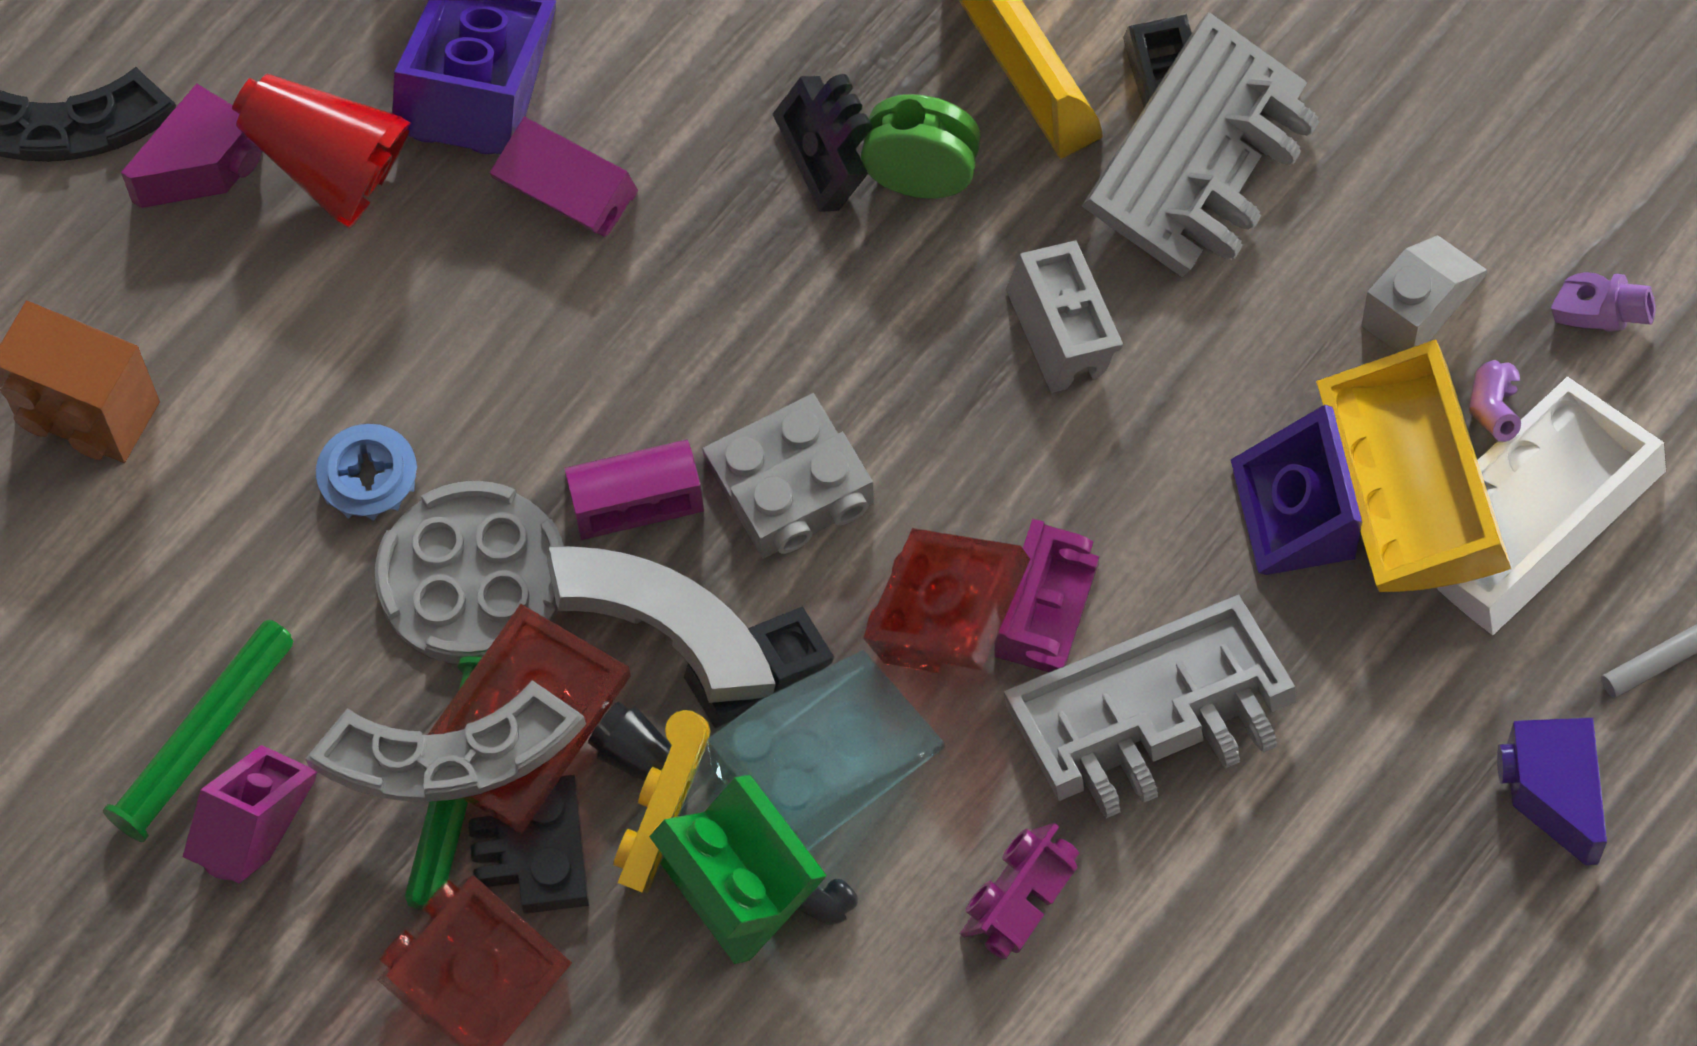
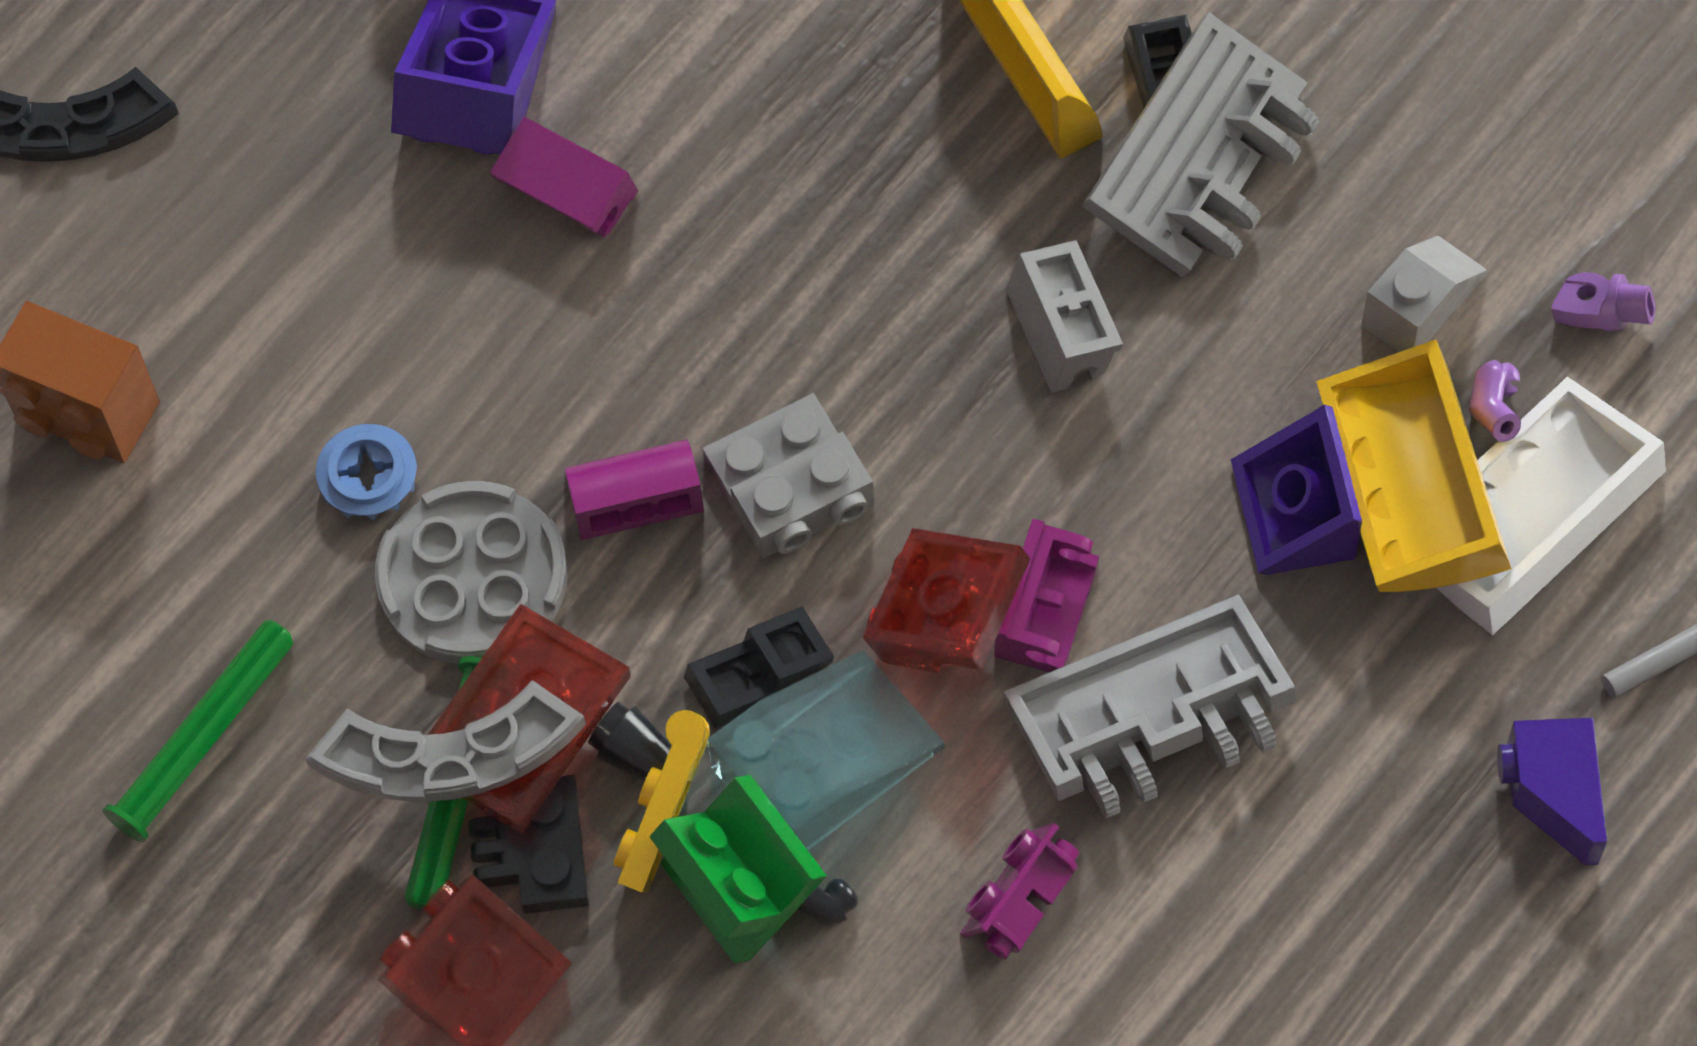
(191, 153): magenta slope -> none
(246, 813): magenta slope -> none
(322, 141): red cone -> none
(694, 618): light grey tile -> none
(823, 135): black hinge -> none
(921, 146): bright green head -> none

